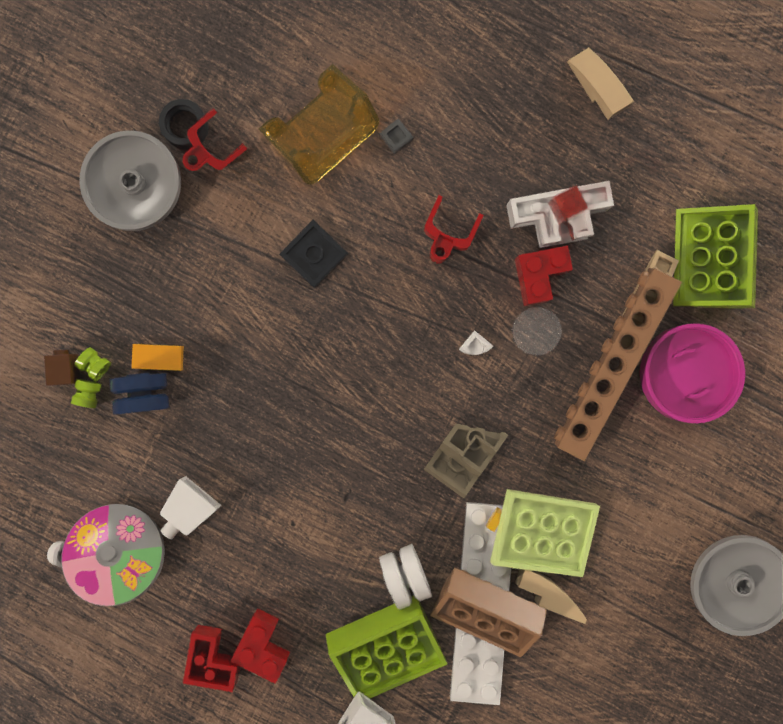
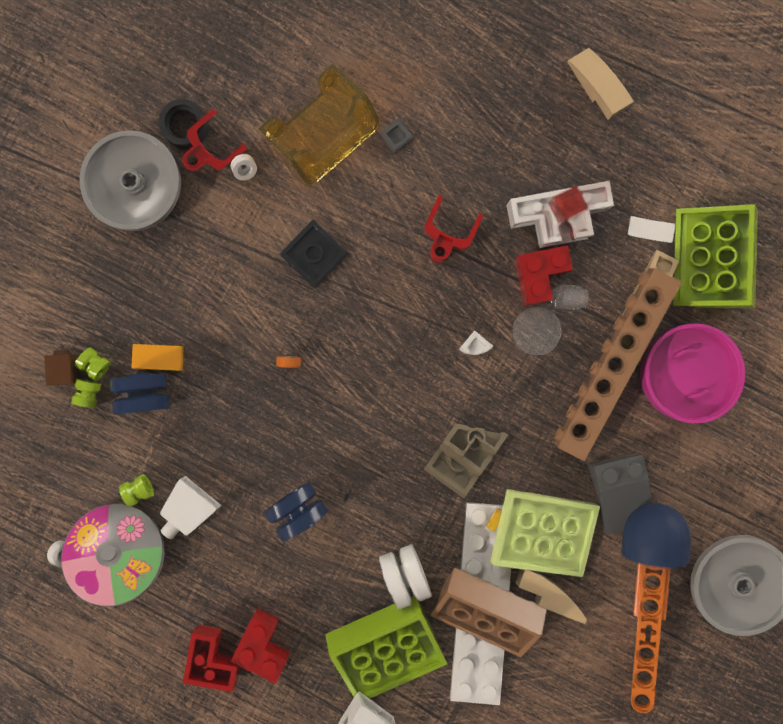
(136, 490): none -> lime wheel
(243, 167): none -> white tile
(288, 361): none -> orange tile
(297, 514): none -> dark blue wheel
(569, 297): none -> clear brick
(619, 488): none -> dark grey slope
(651, 229): none -> white sticker
(656, 540): none -> piece

